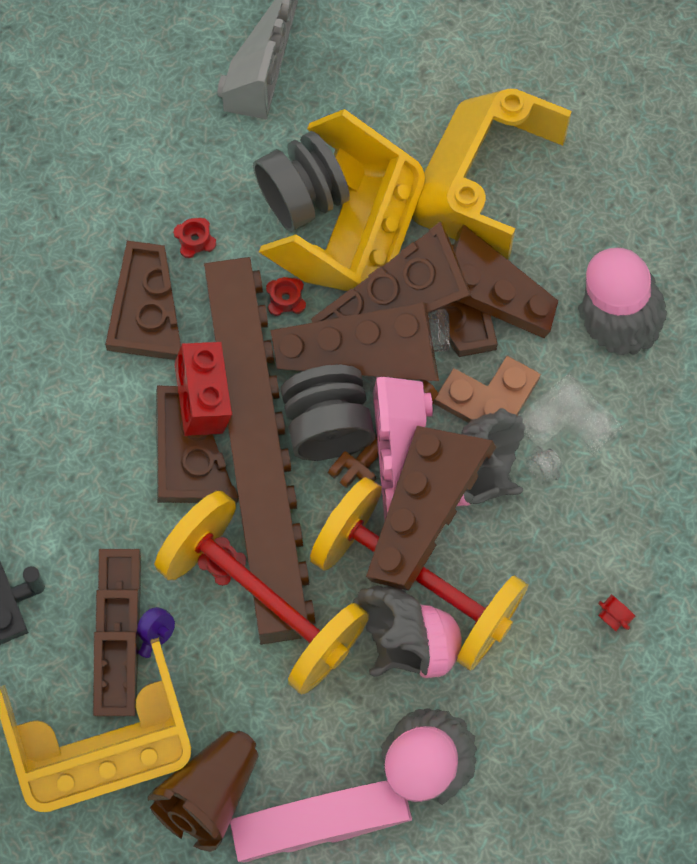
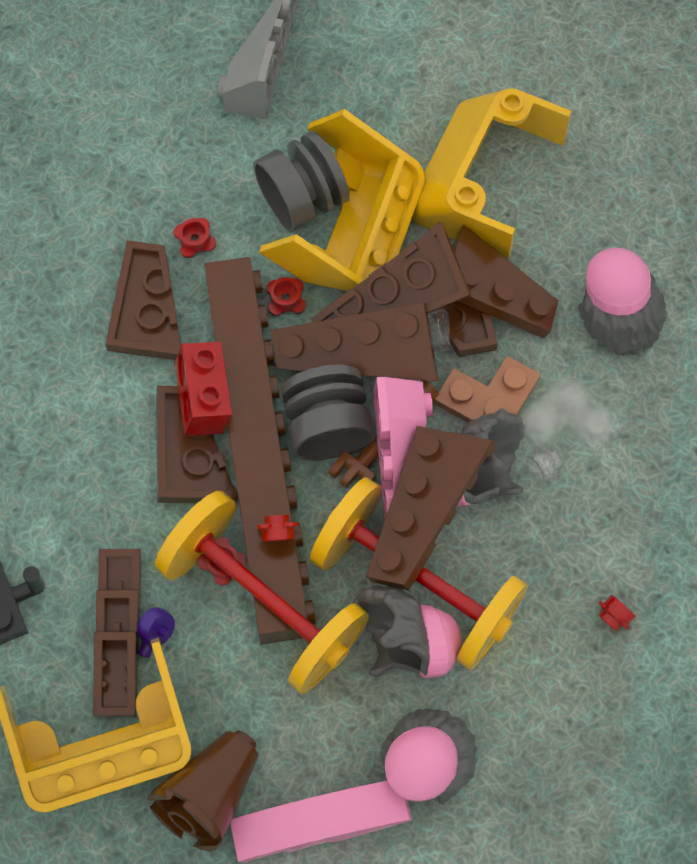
(277, 528): none -> red plate

